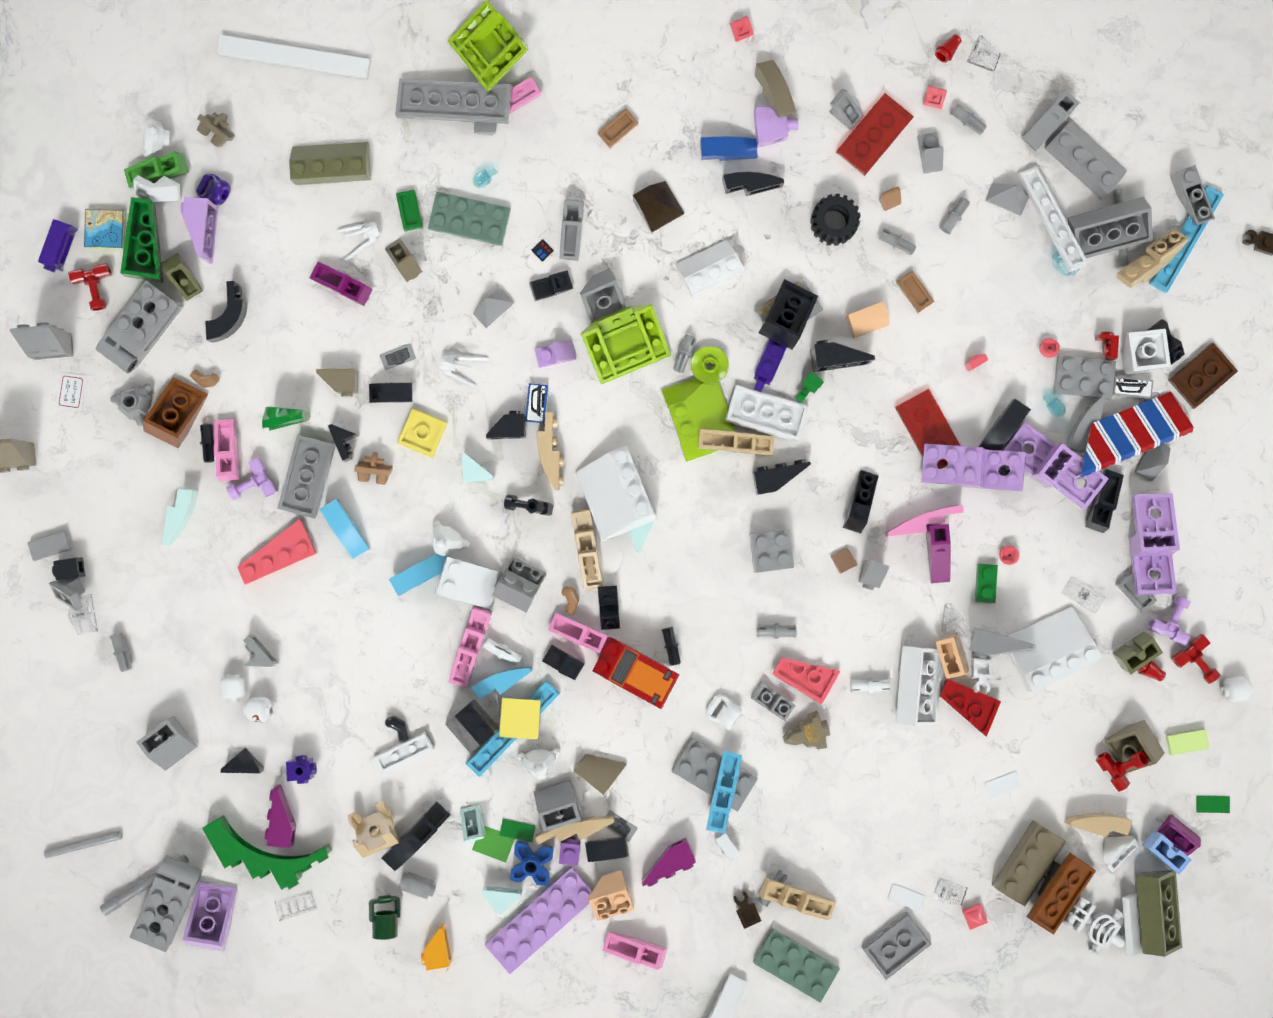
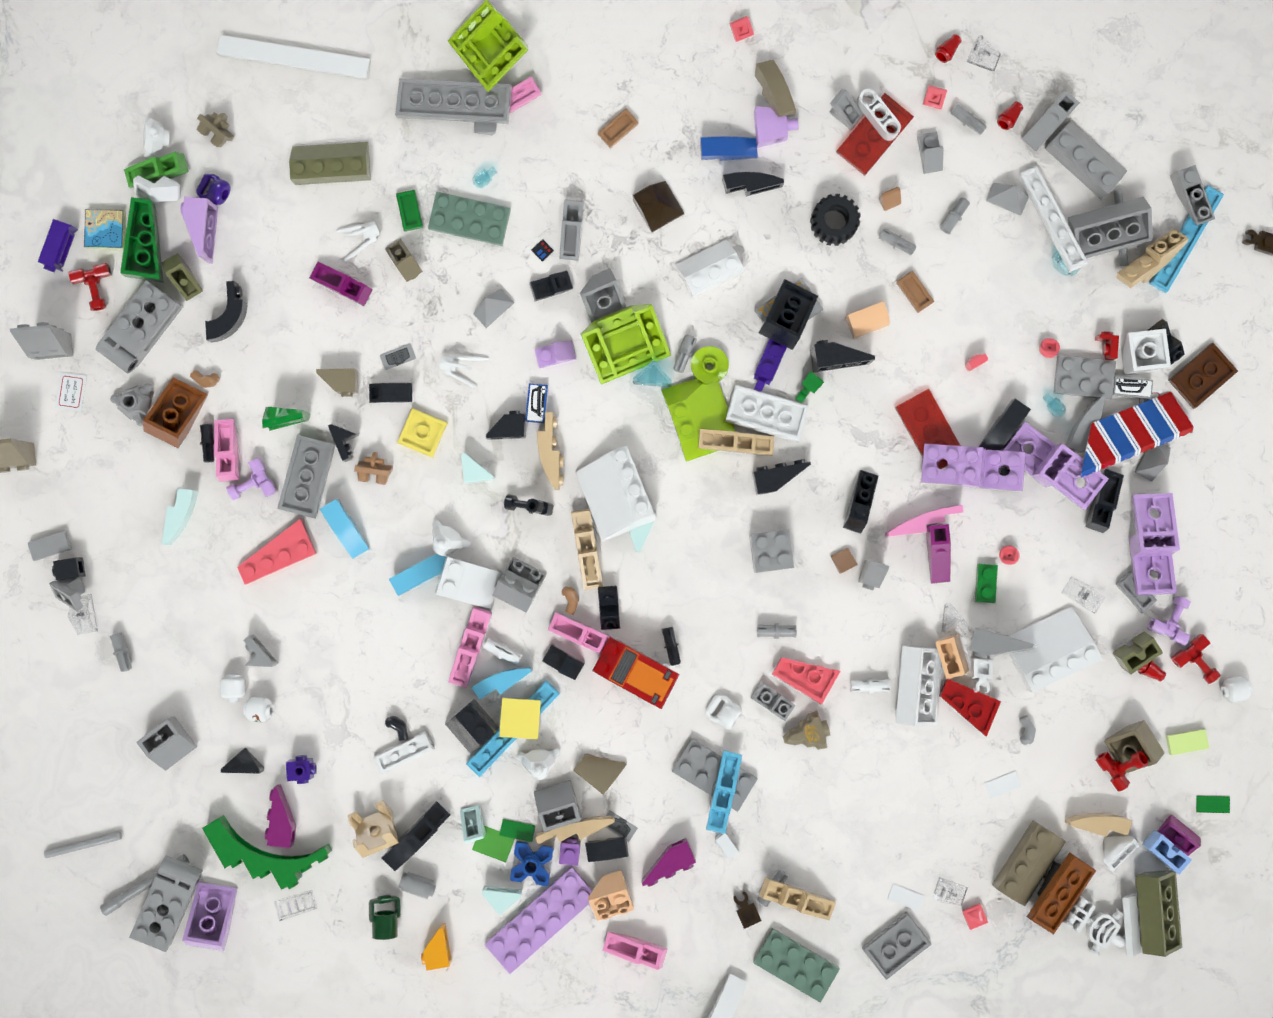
(652, 376): none -> clear light blue slope
(878, 105): none -> white beam
(1009, 117): none -> red cone
(1029, 735): none -> light grey arm

